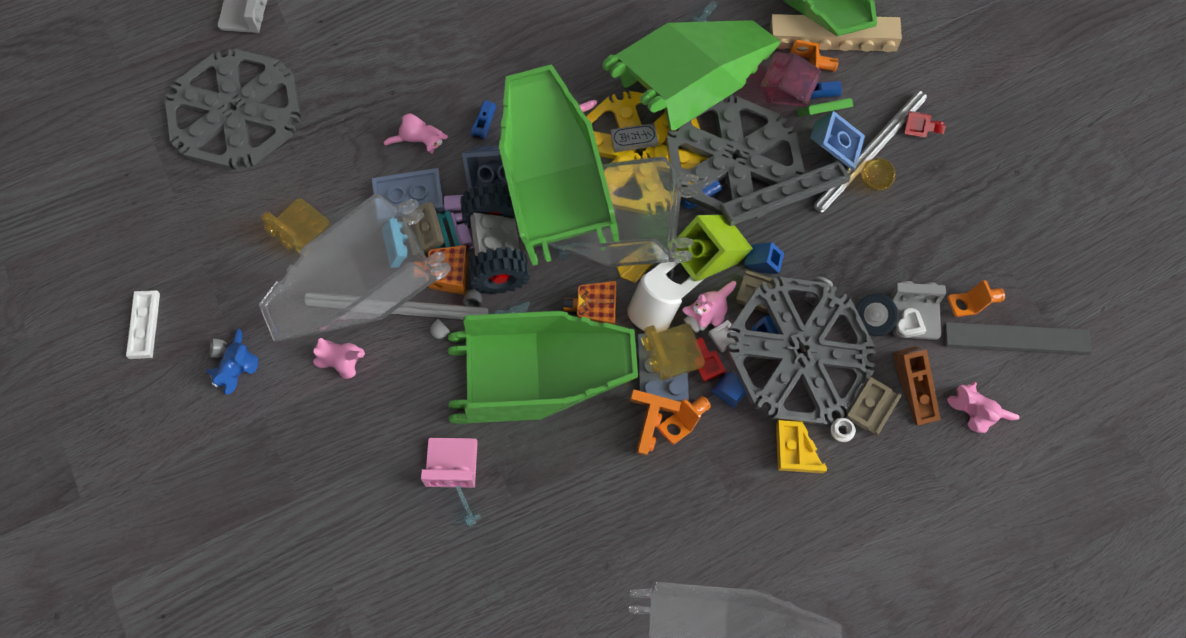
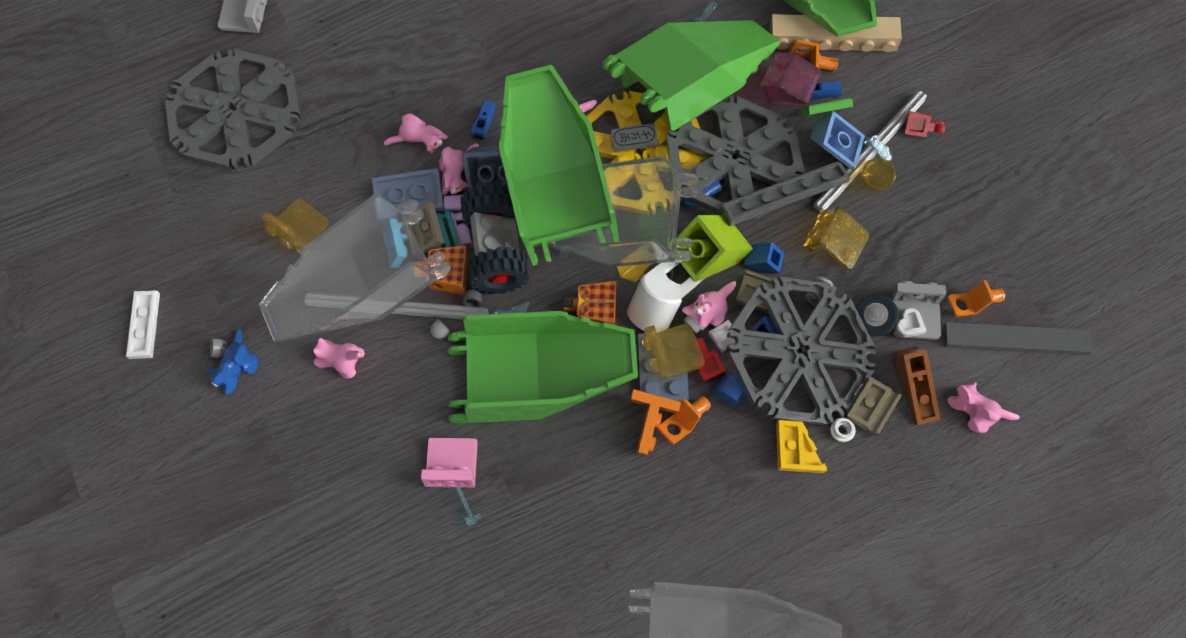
(452, 166): none -> bright pink animal
(838, 236): none -> clear yellow bracket
(881, 149): none -> clear light blue piece

